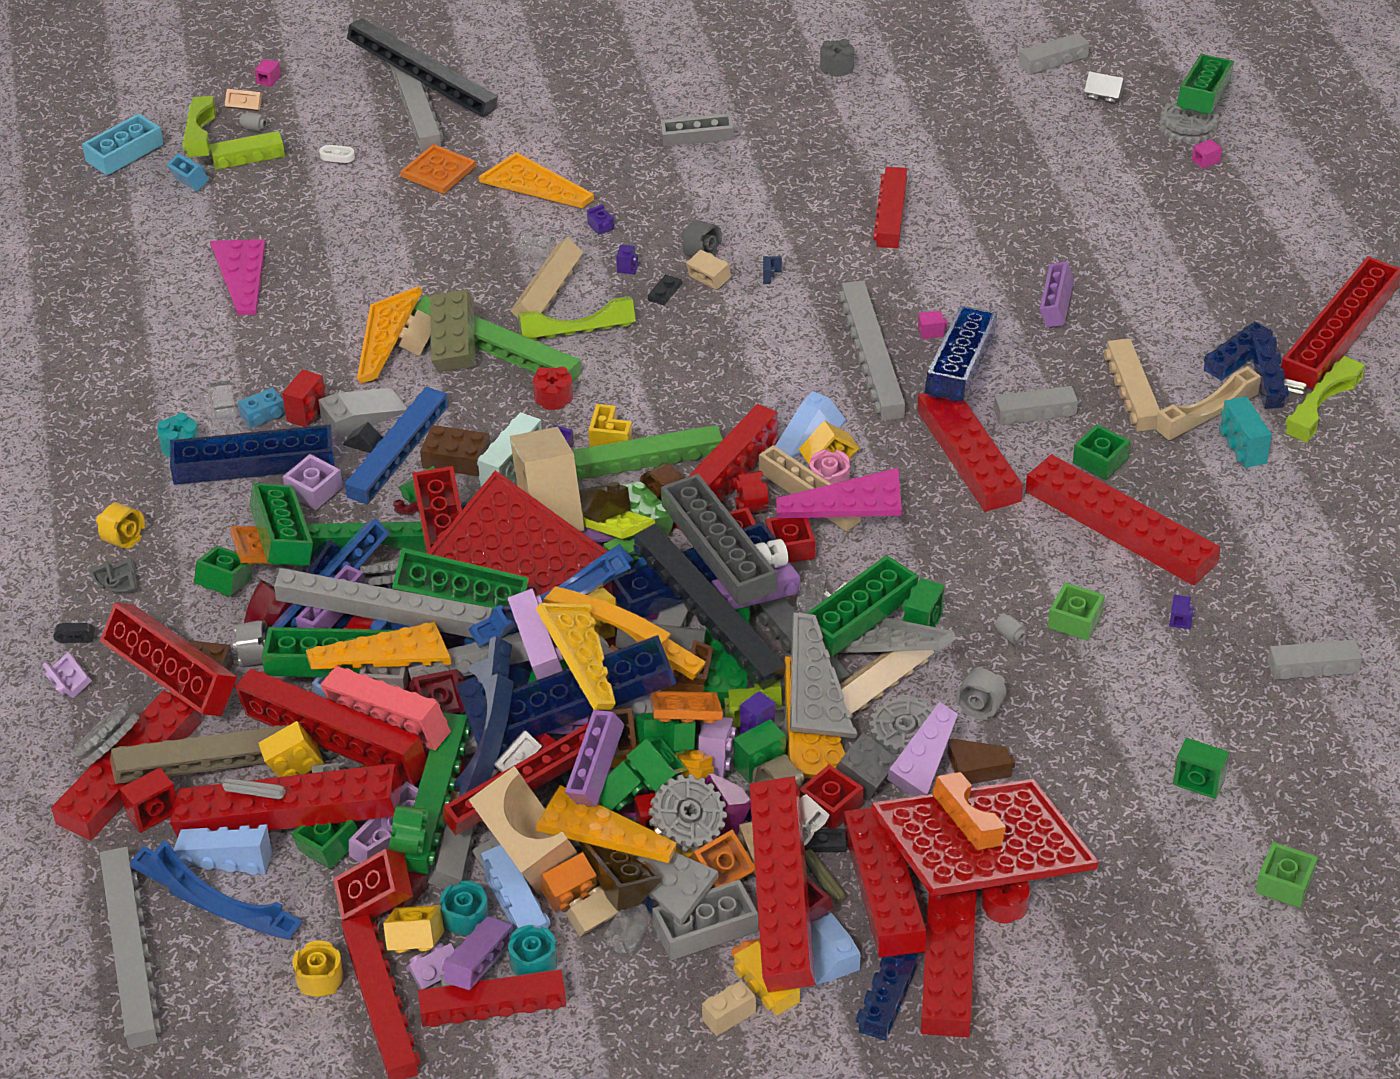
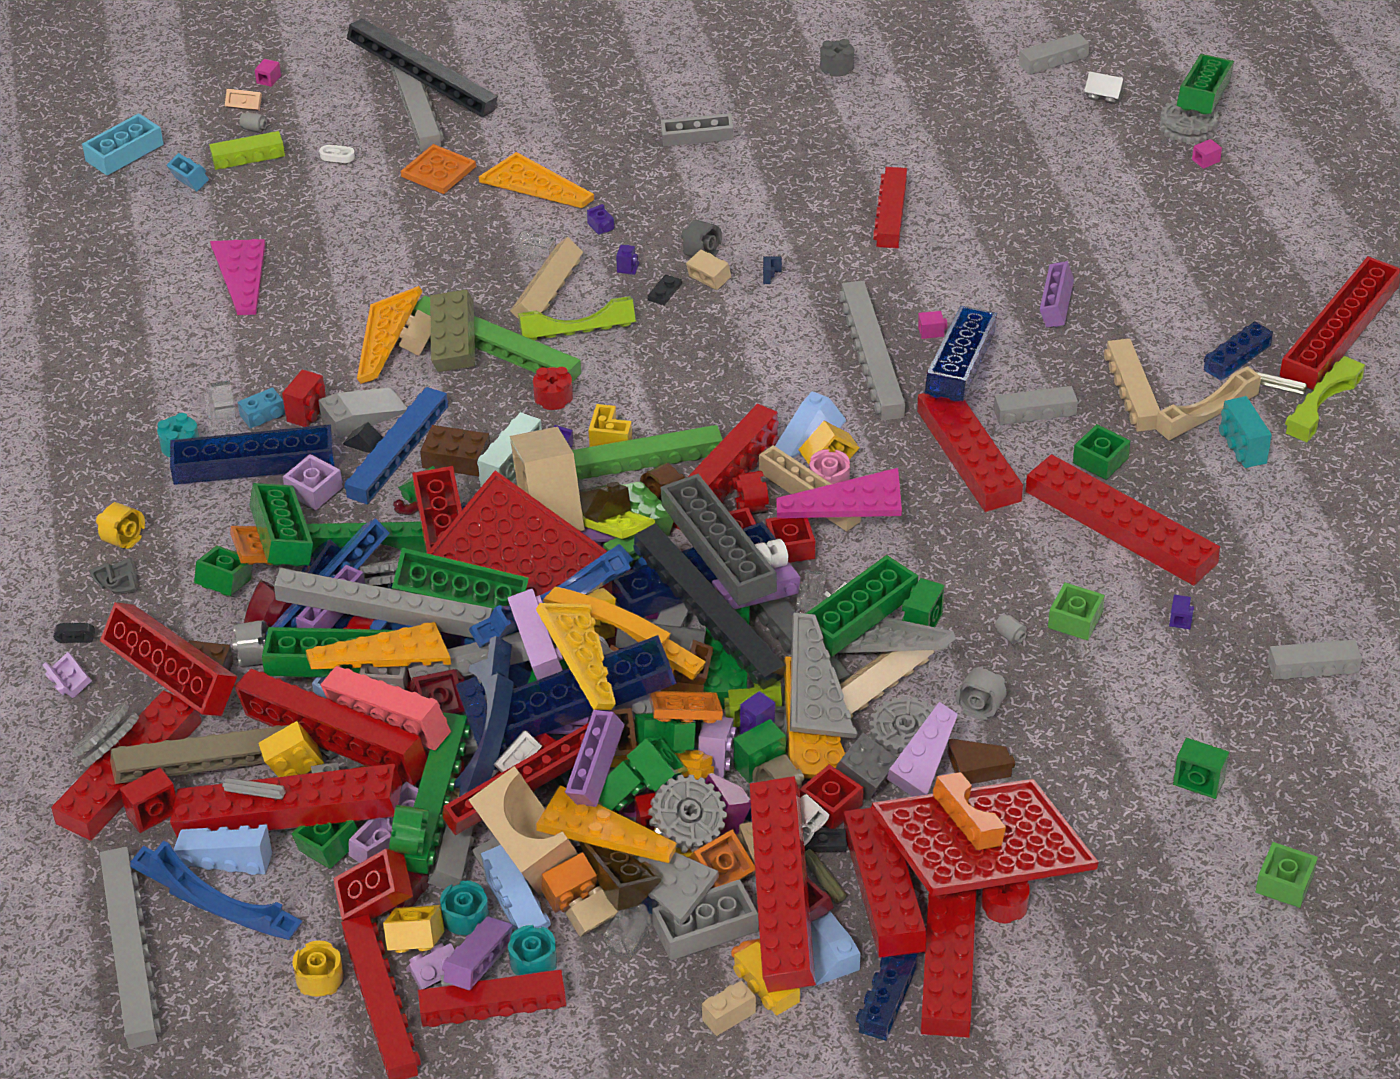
(199, 114): lime arch -> none
(1266, 364): clear blue brick -> none

